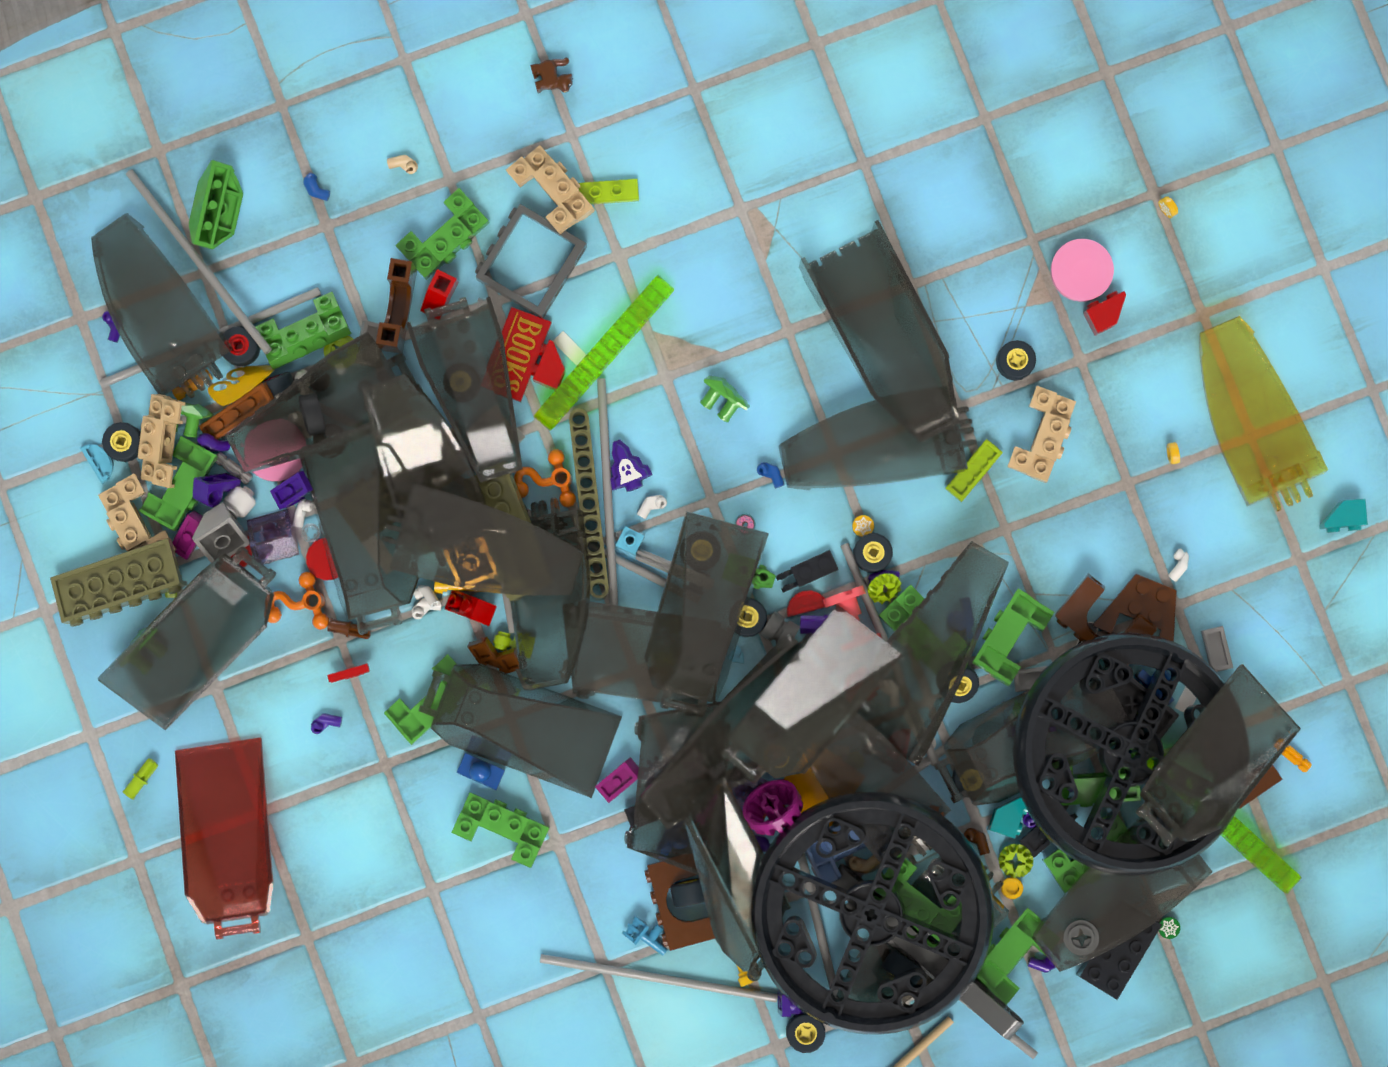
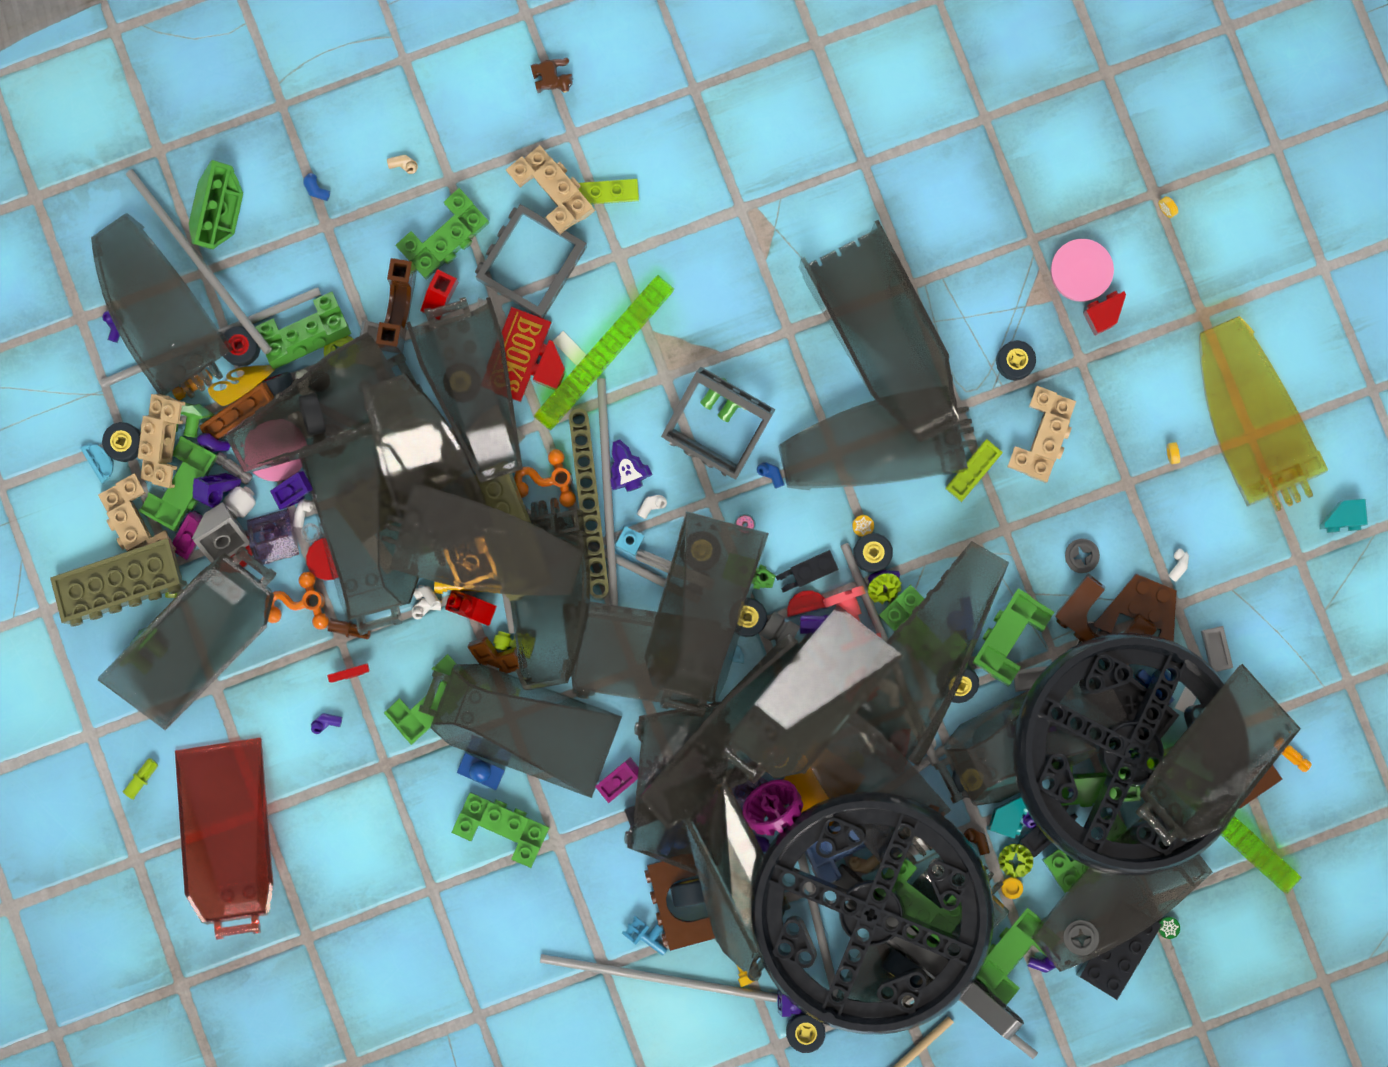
(733, 394): none -> dark grey window
(1090, 561): none -> dark grey gear

